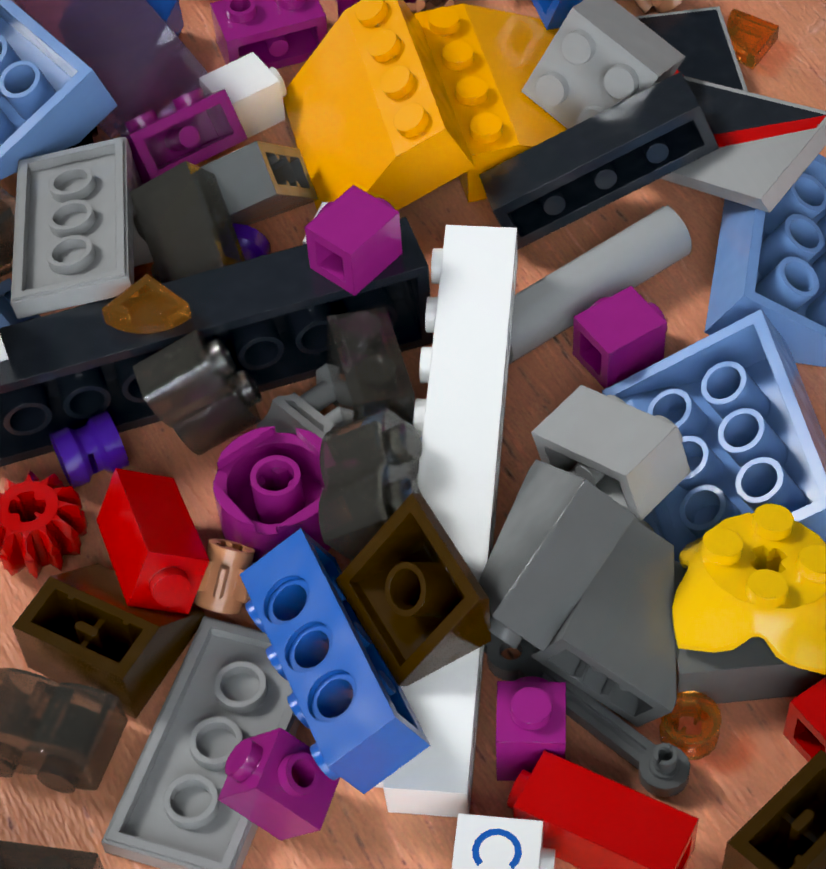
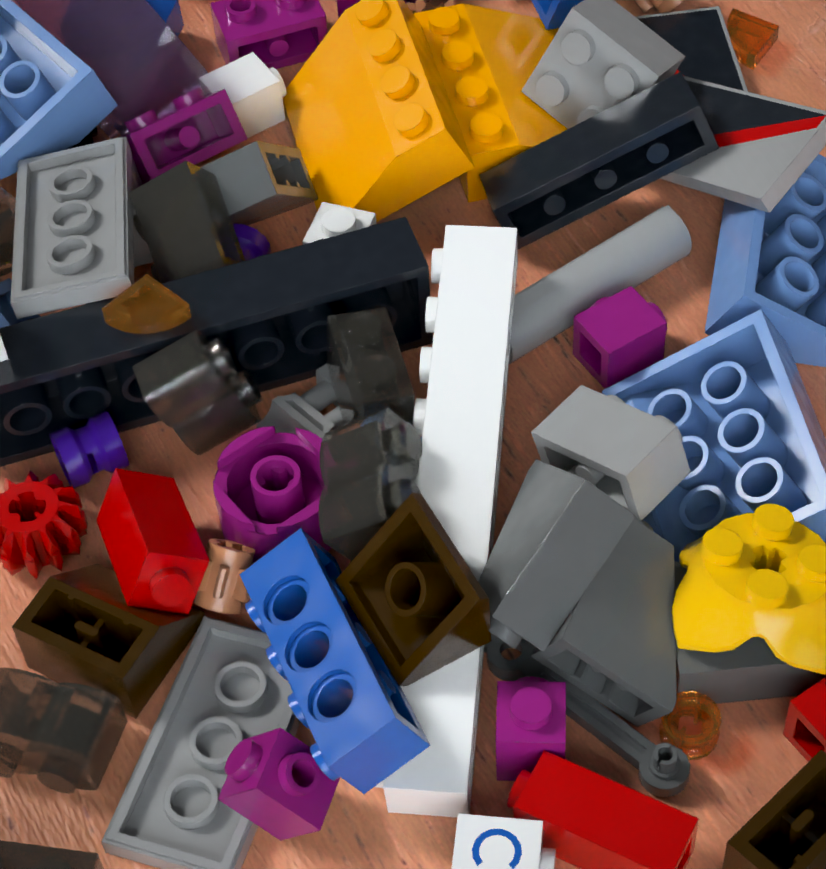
(354, 239): magenta brick -> none

